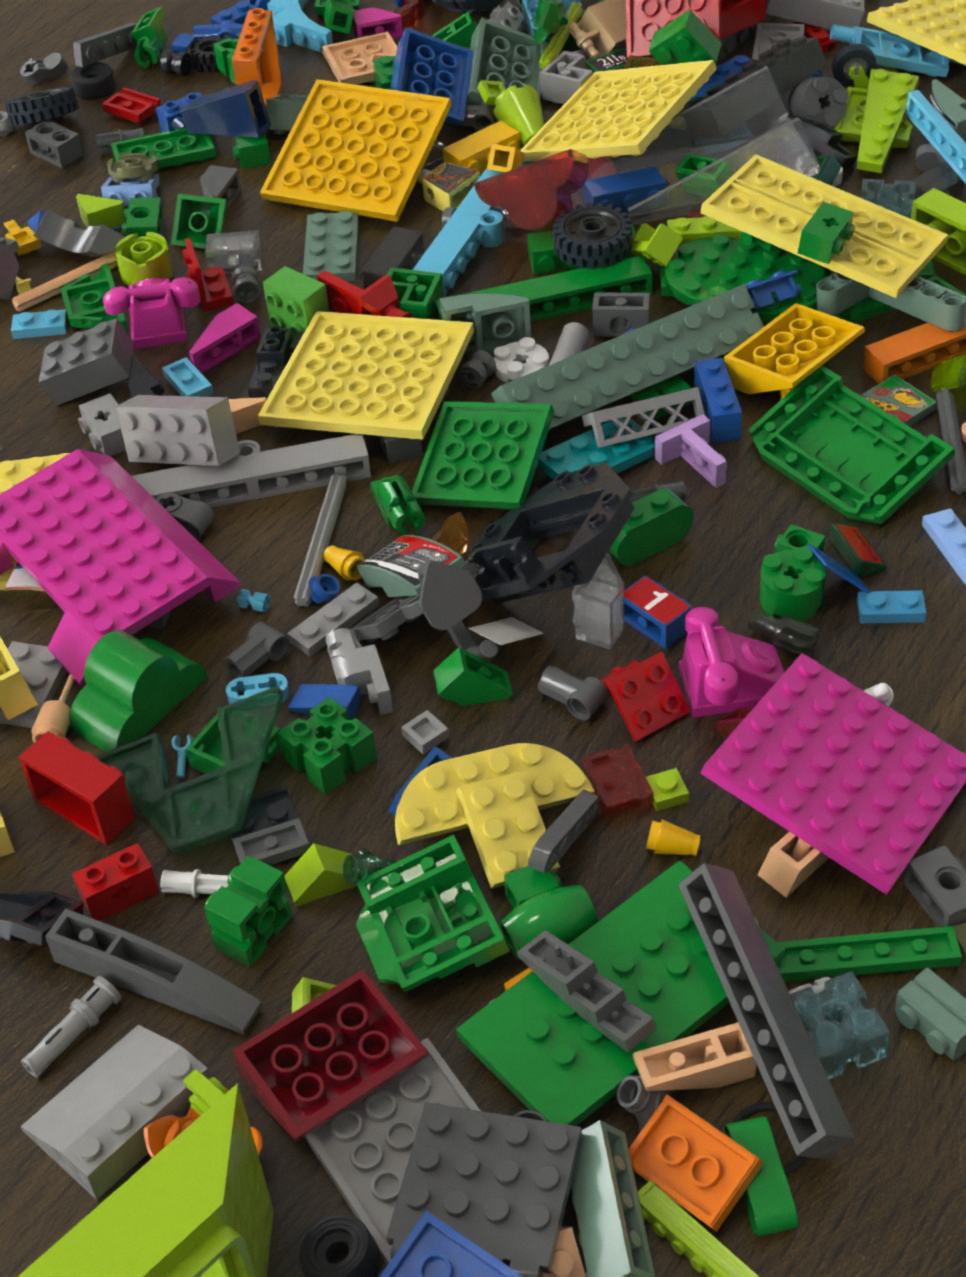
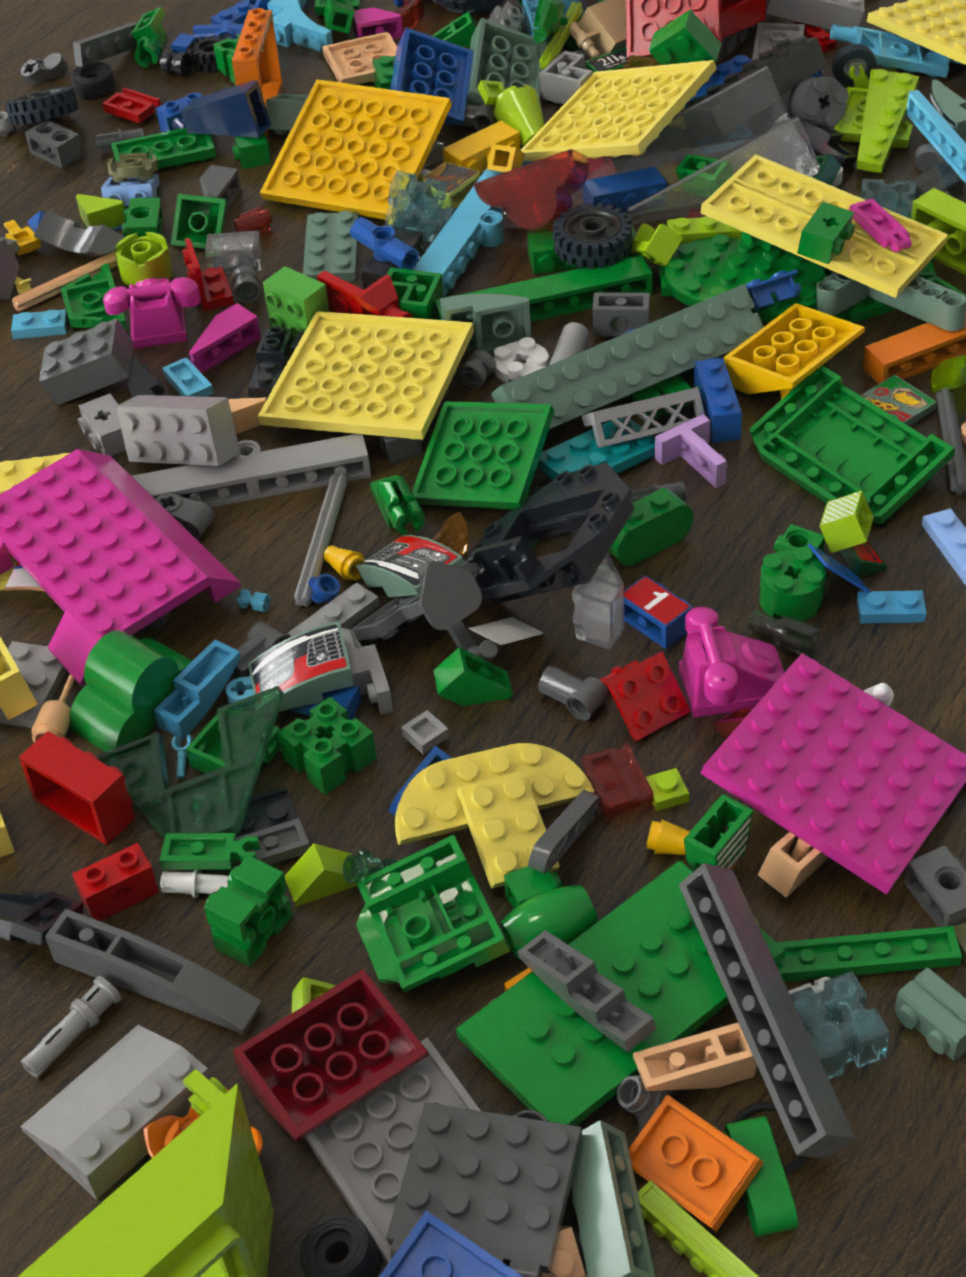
(196, 689): none -> dark azure slope
(205, 851): none -> green plate
(253, 220): none -> clear red brick
(304, 666): none -> slope
(384, 243): none -> blue piece
(416, 204): none -> clear light blue brick
(709, 840): none -> green torso
(846, 522): none -> lime panel
(881, 225): none -> dark pink hinge

